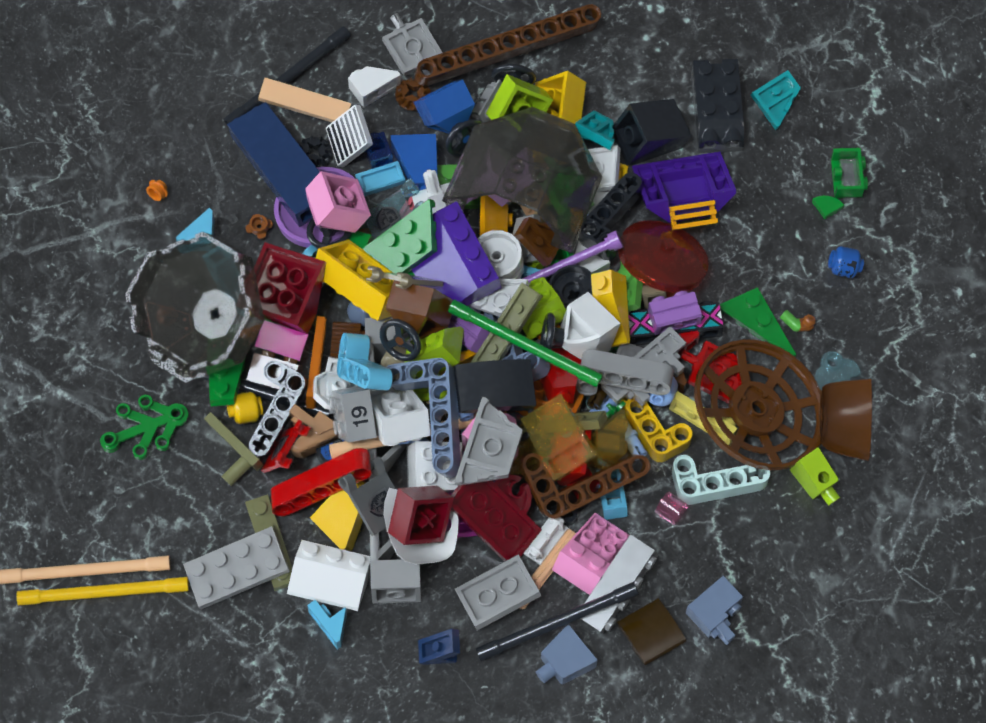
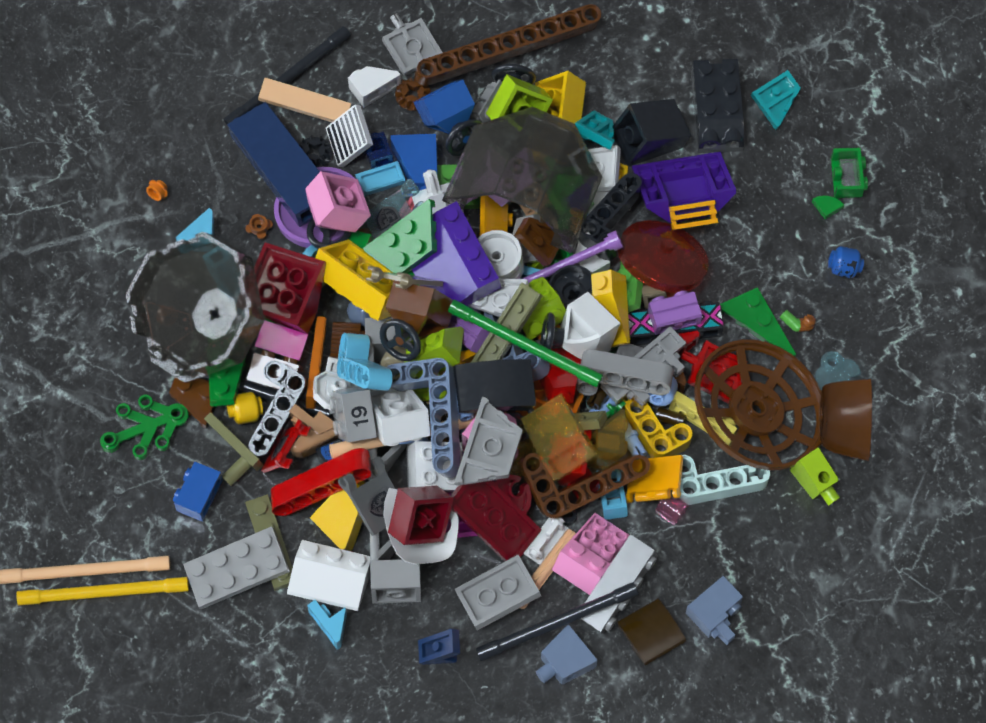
(194, 397): none -> reddish brown wing
(197, 491): none -> blue brick
(662, 477): none -> light orange piece
(670, 417): none -> dark brown pin

